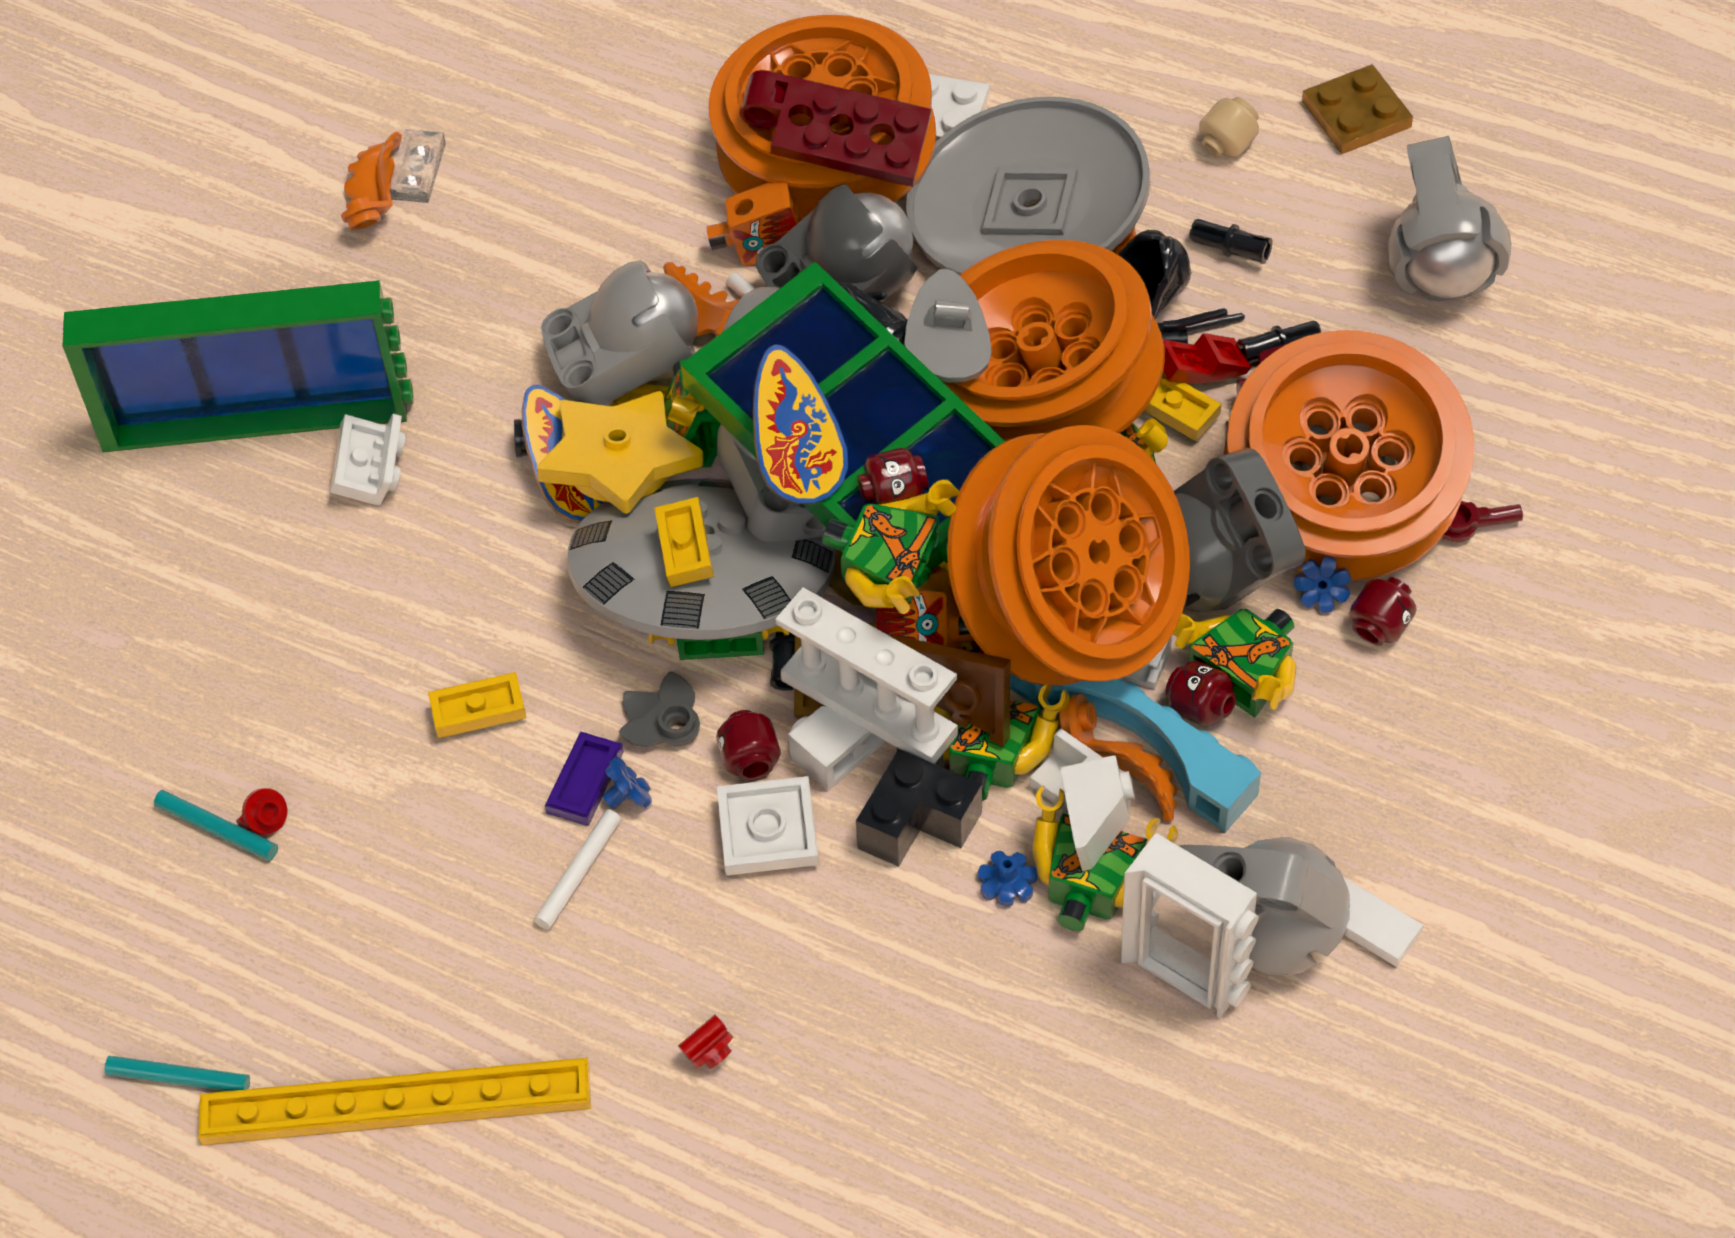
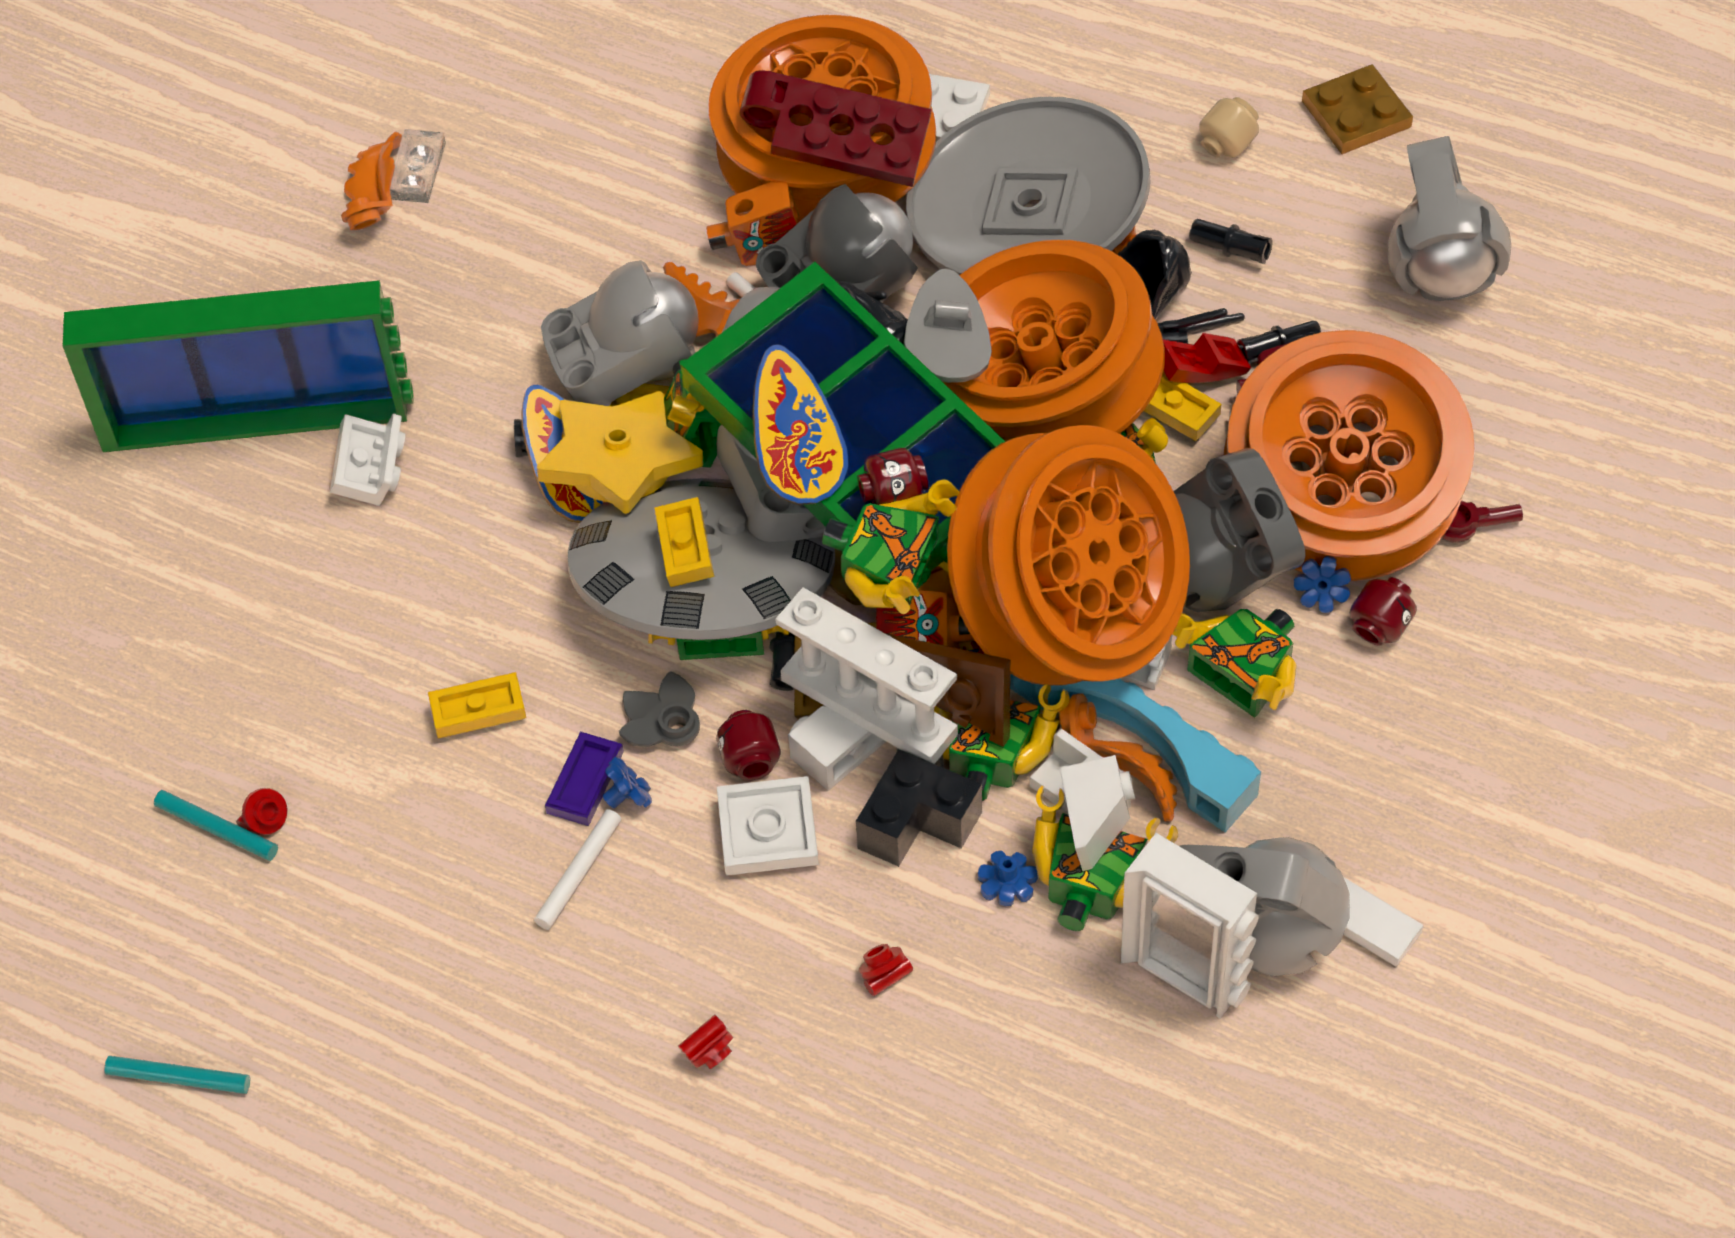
(394, 1101): yellow tile -> none
(883, 967): none -> red plate
(1200, 693): dark red head -> none

